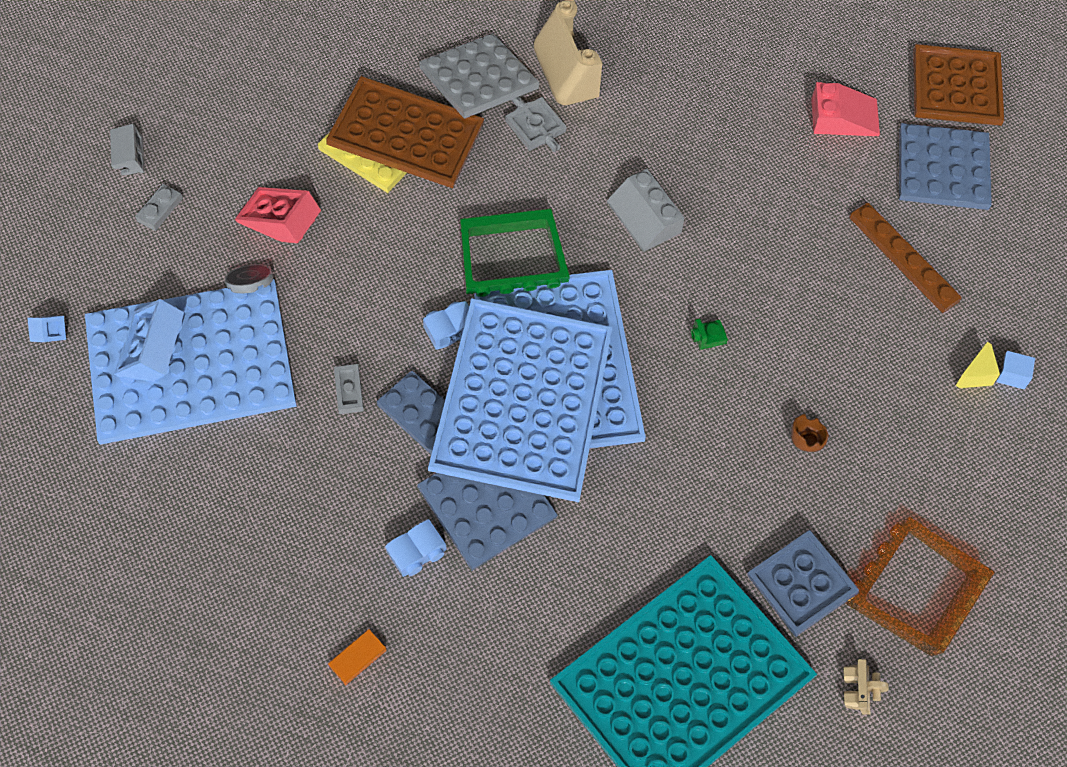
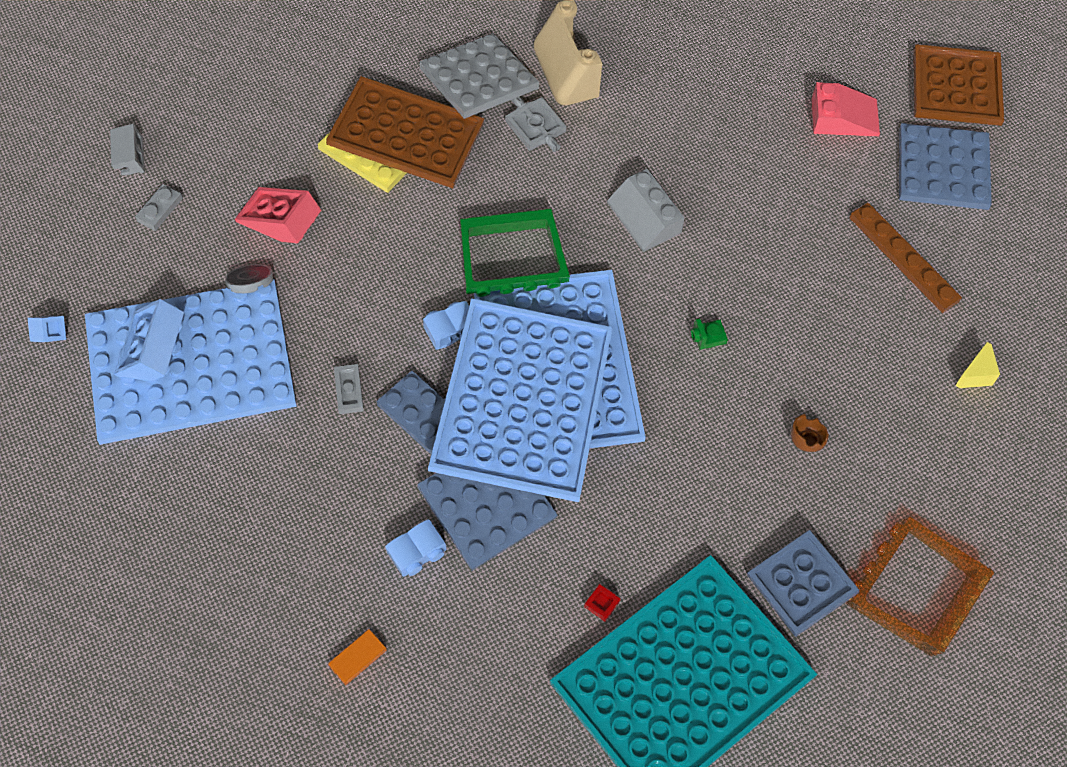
(602, 602): none -> red plate
(861, 699): tan hips -> none
(1016, 370): light blue panel -> none

